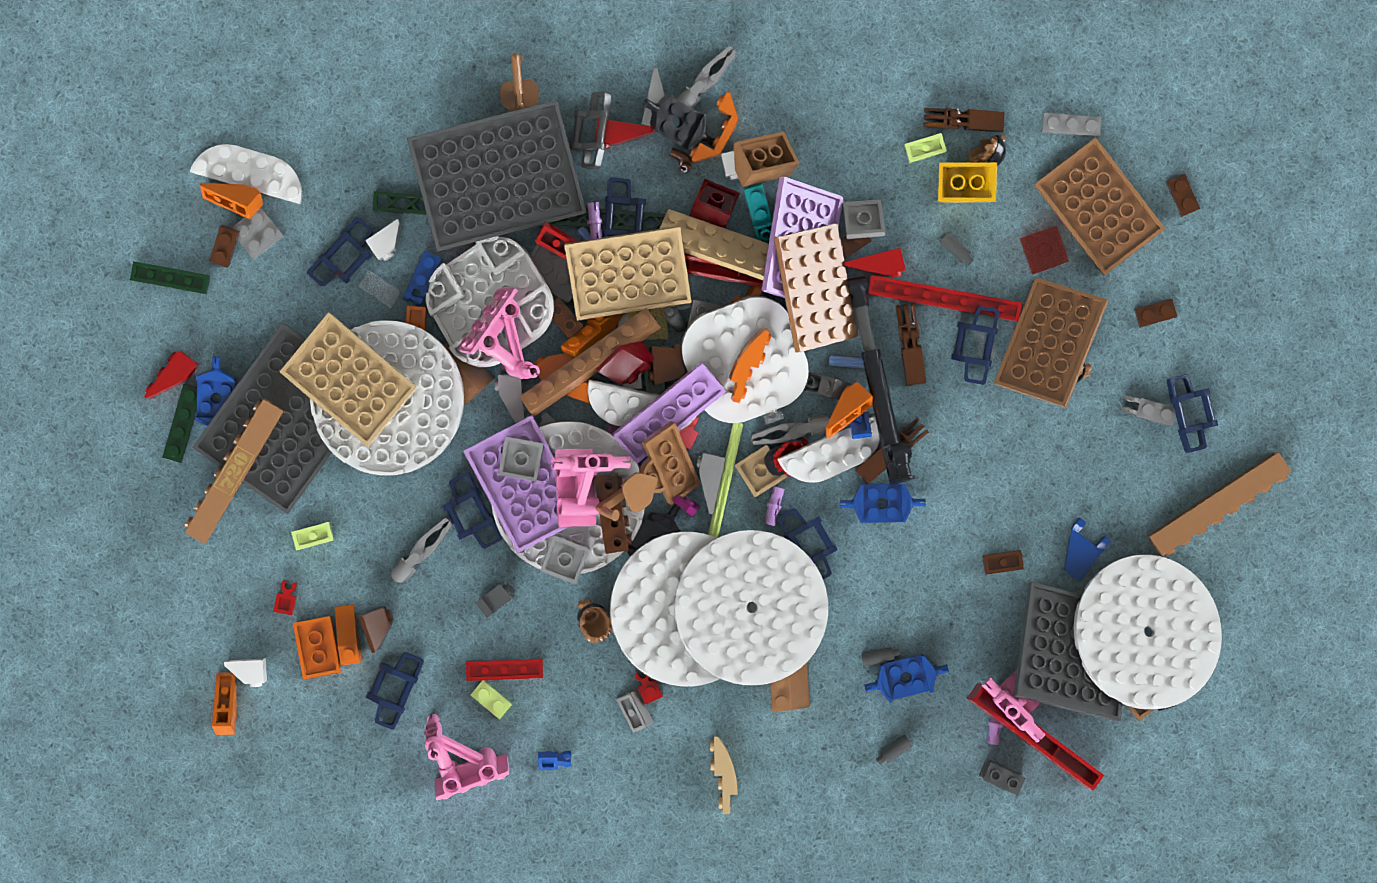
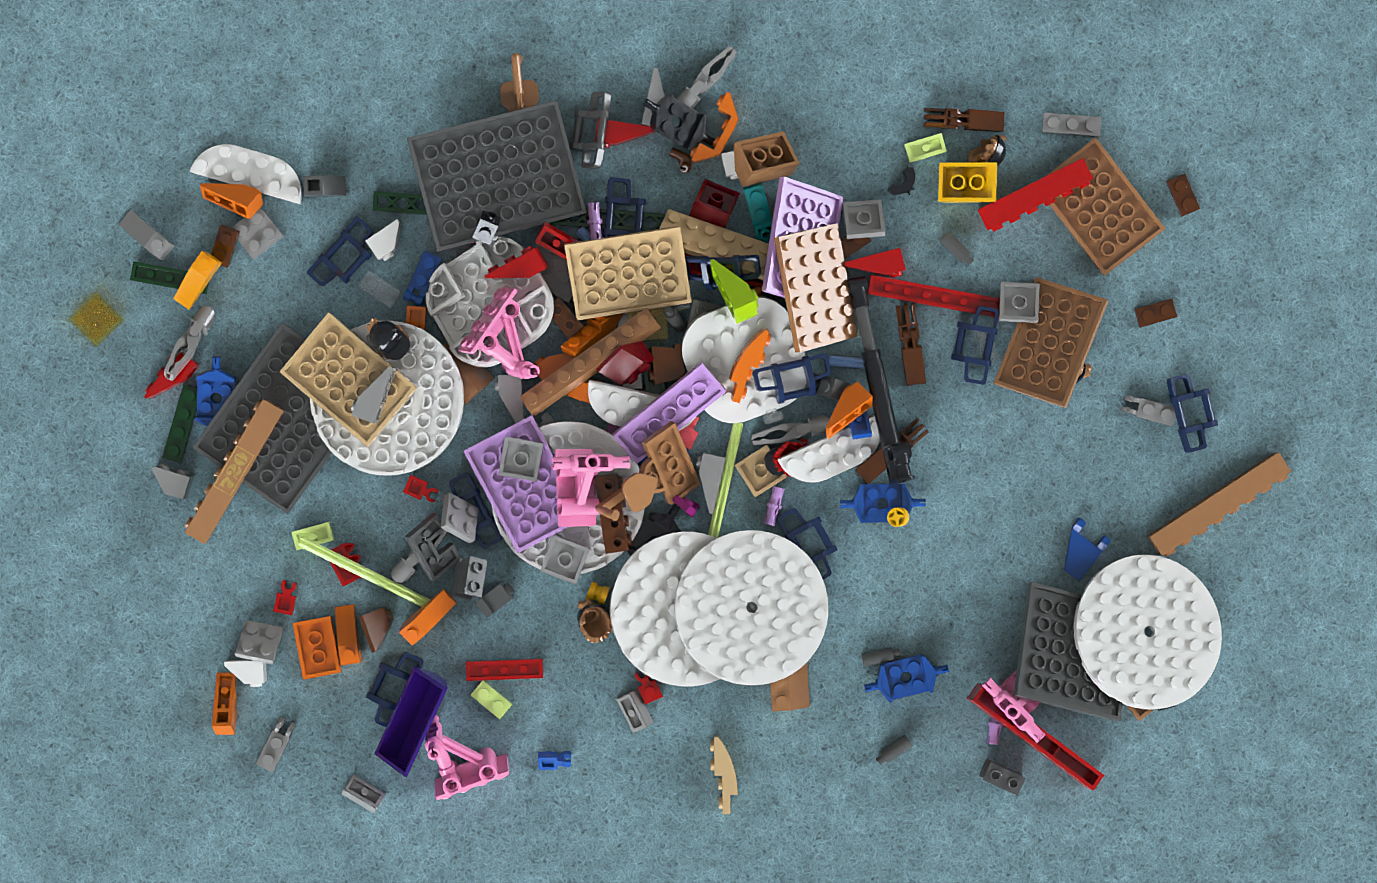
(96, 319): none -> clear yellow plate
(146, 235): none -> light grey slope
(173, 482): none -> light grey slope
(197, 279): none -> light orange slope
(198, 325): none -> light grey arm
(259, 642): none -> light grey plate
(275, 746): none -> light grey hinge
(324, 186): none -> dark grey slope
(345, 576): none -> red plate
(362, 571): none -> yellowish green axle
(363, 793): none -> light grey slope
(372, 400): none -> light grey slope
(388, 339): none -> black hair
(411, 720): none -> dark purple piece
(417, 488): none -> red plate
(420, 541): none -> dark grey plate
(427, 617): none -> orange slope
(459, 517): none -> light grey plate
(469, 578): none -> dark grey hips
(486, 227): none -> bracket
(524, 266): none -> red slope
(597, 593): none -> yellow wheel
(735, 261): none -> dark blue bar
(735, 292): none -> lime slope
(777, 368): none -> dark blue bar
(893, 517): none -> yellow wheel
(907, 186): none -> black piece
(1003, 562): reddish brown plate -> none
(1019, 302): none -> light grey plate
(1039, 192): none -> red brick
(1044, 250): clear red plate -> none

